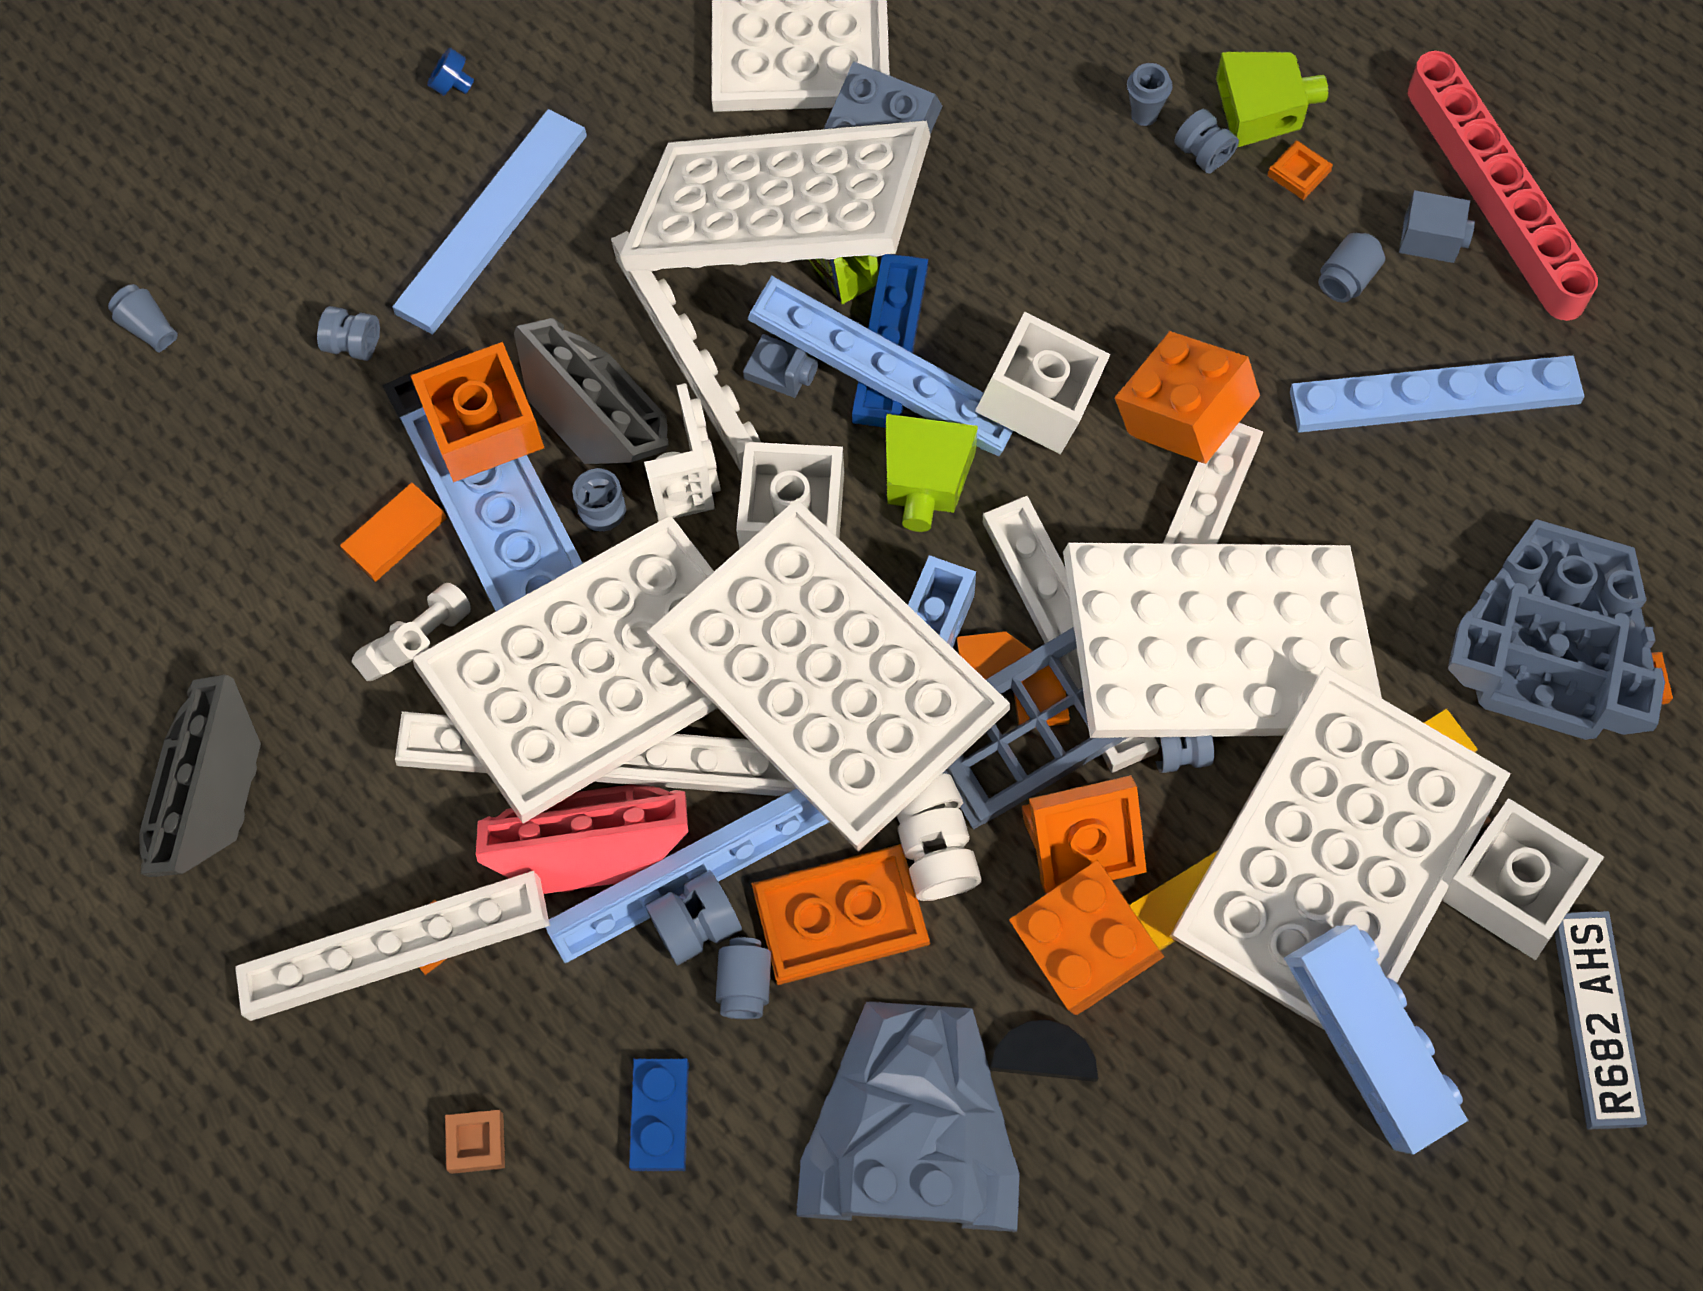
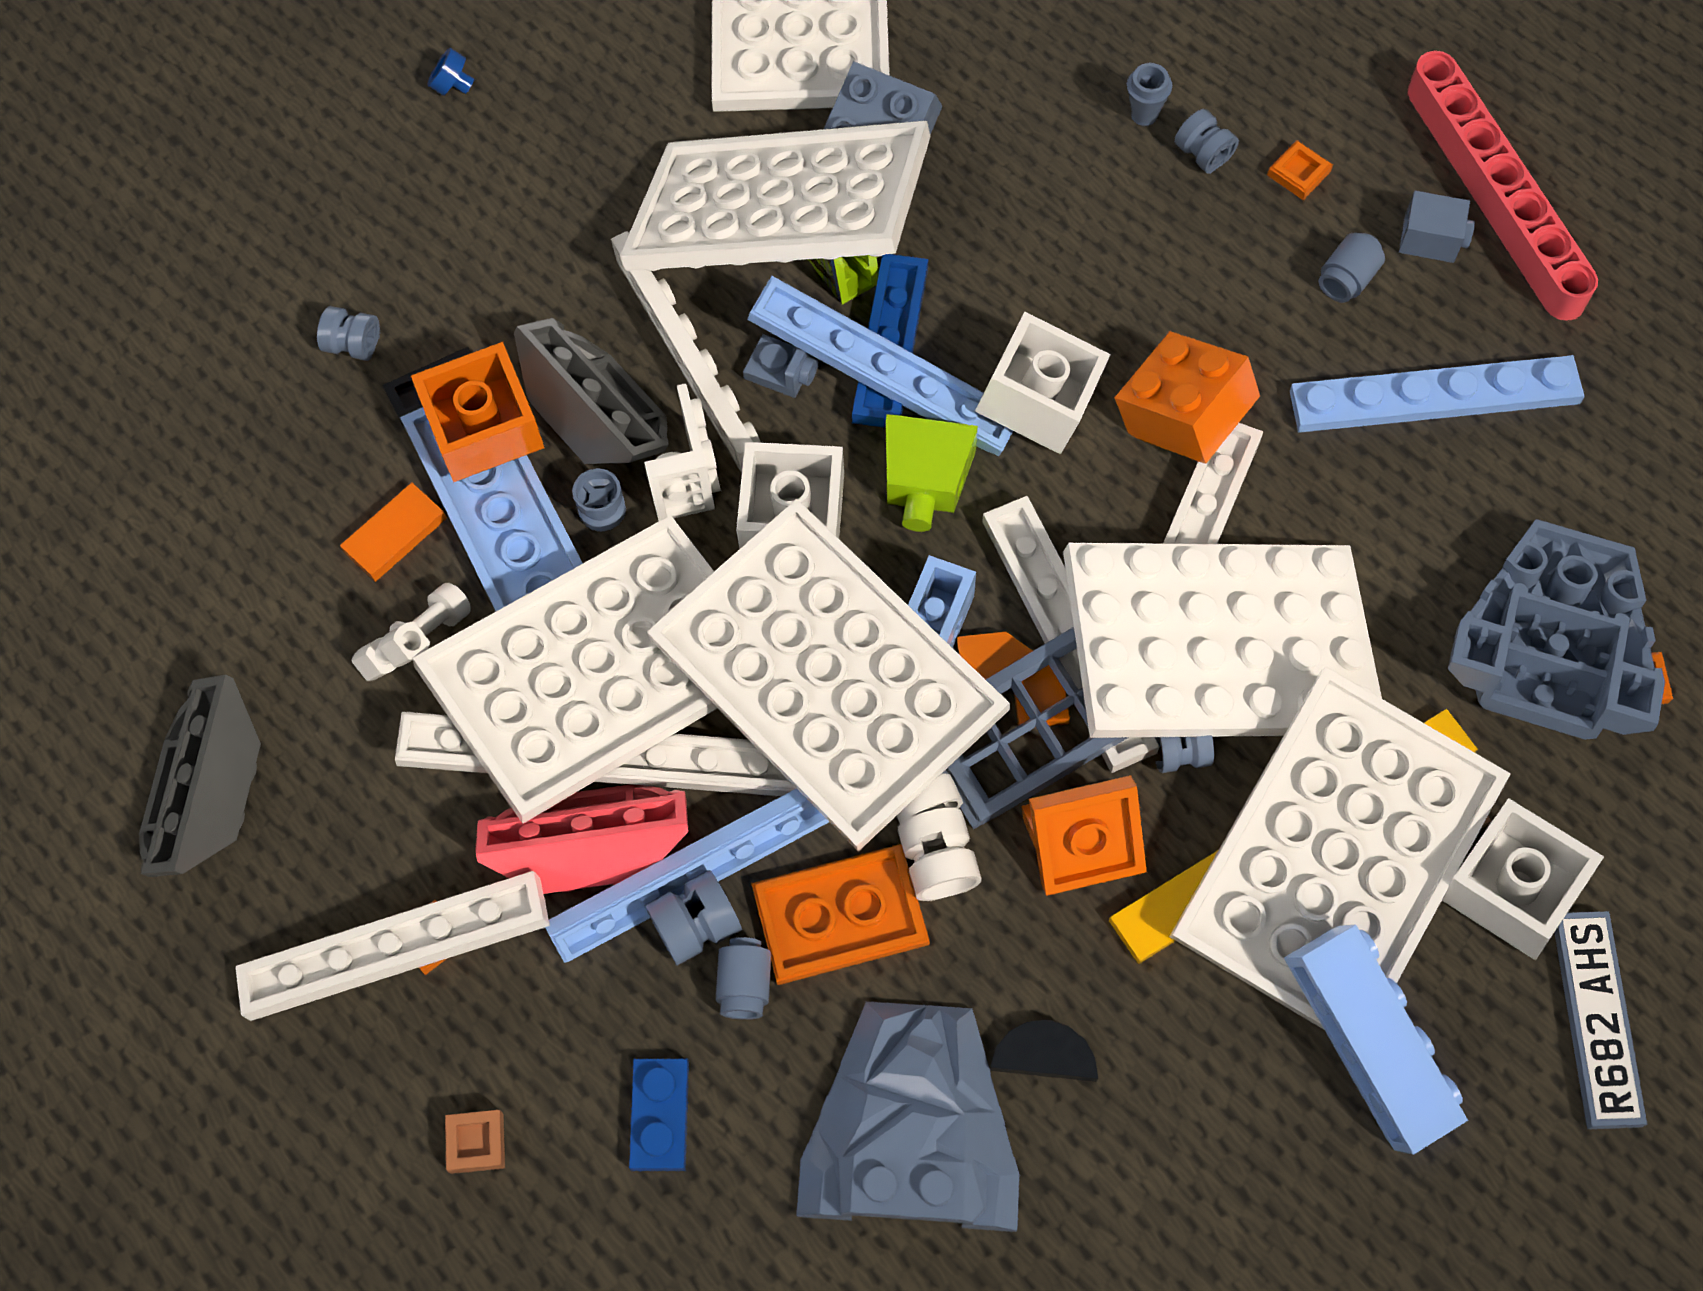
(141, 316): sand blue cone -> none
(489, 222): light blue tile -> none
(1086, 938): orange brick -> none
(1266, 94): lime torso -> none

